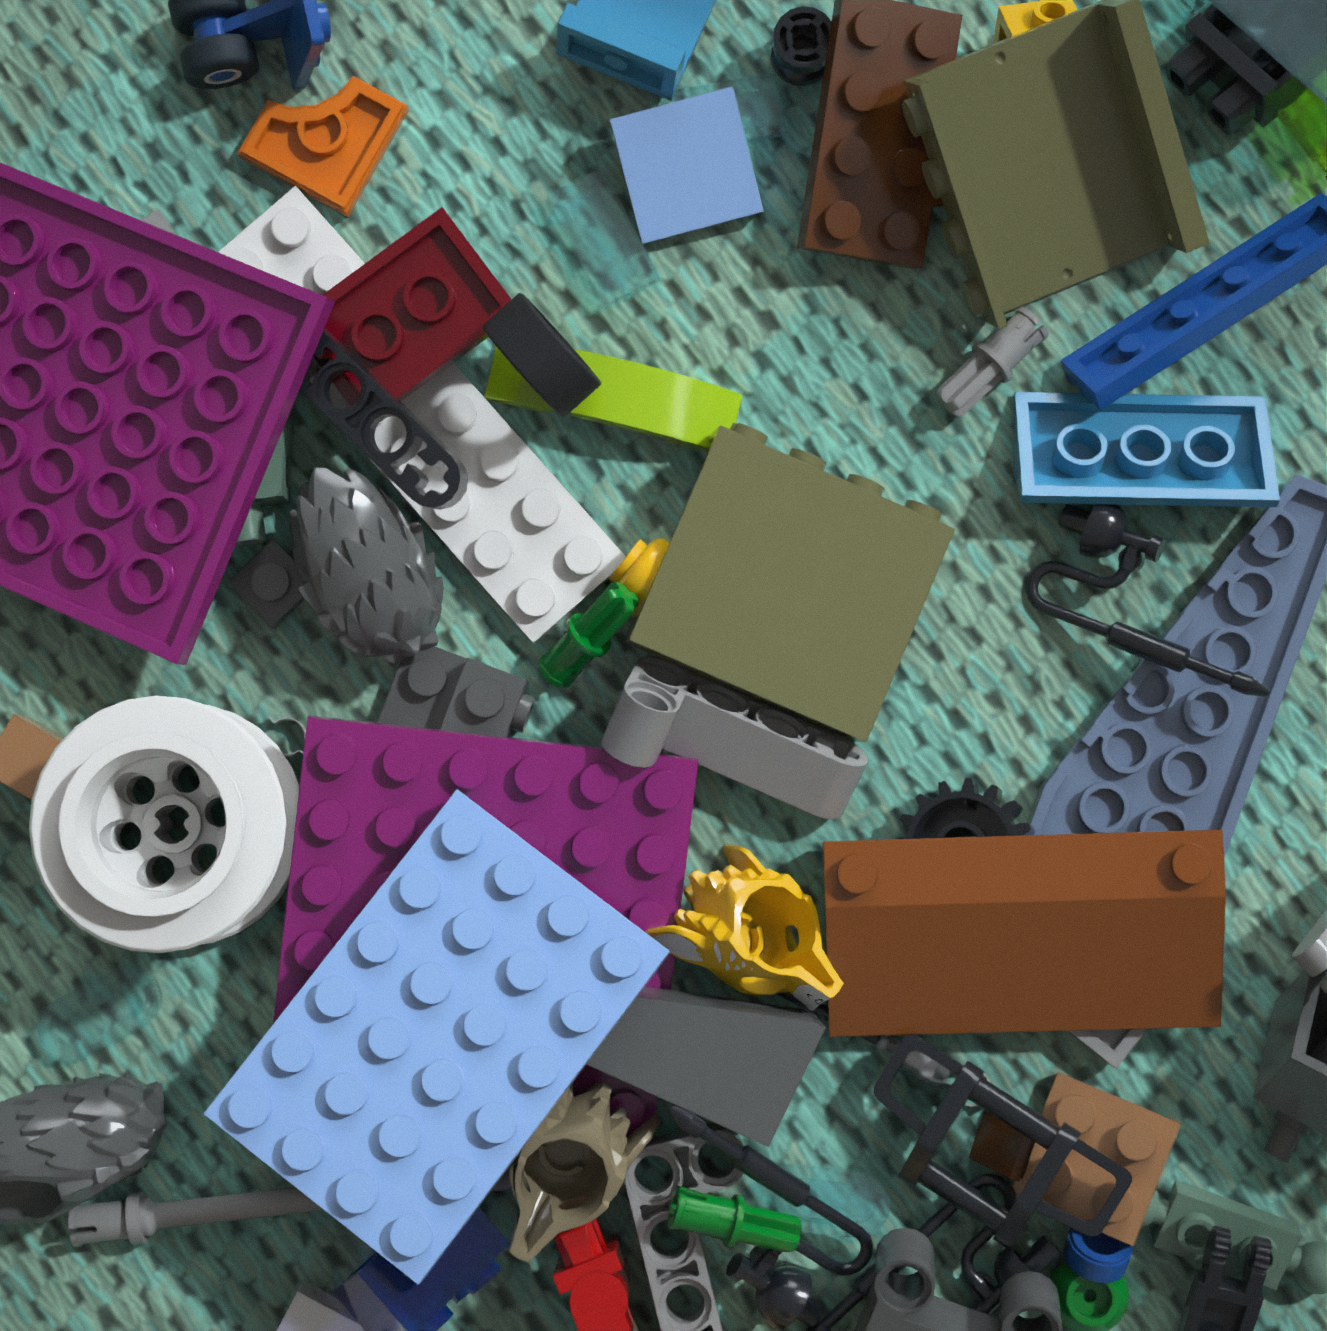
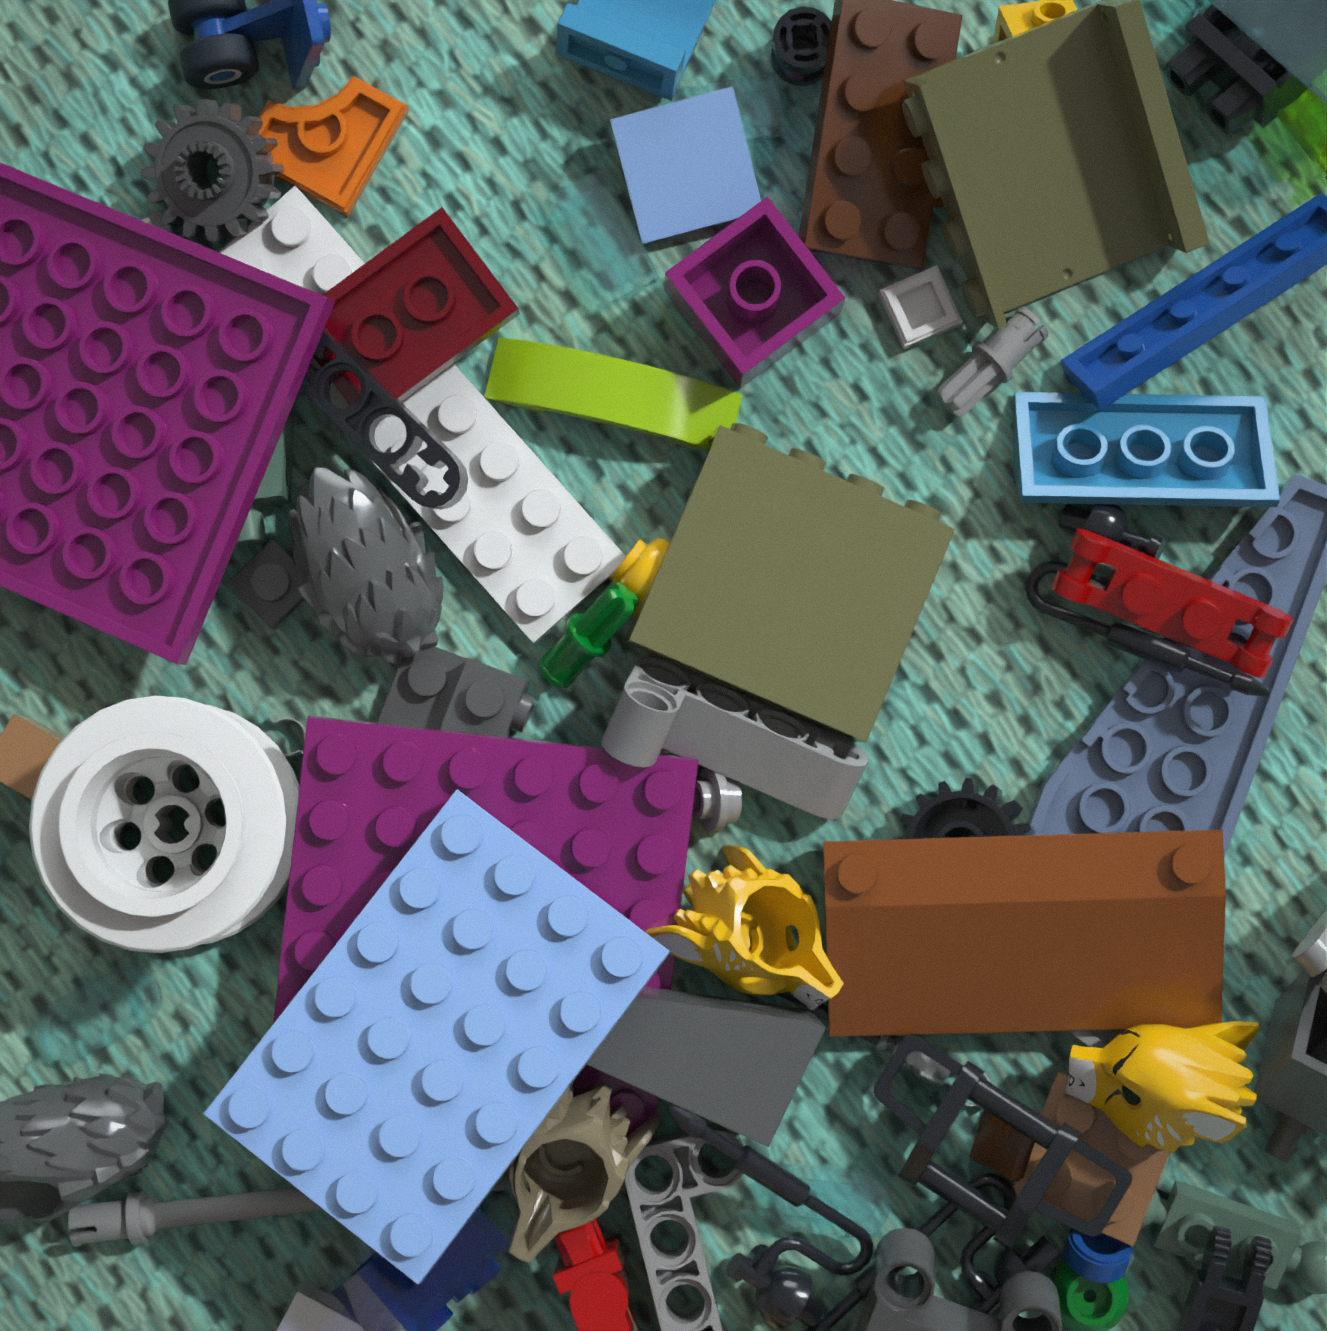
(181, 170): none -> dark grey gear
(541, 355): black tyre -> none
(716, 800): none -> light grey plate
(732, 1220): green axle -> none
(753, 292): none -> magenta brick
(920, 307): none -> white tile
(1171, 602): none -> red plate
(1182, 1075): none -> yellow piece

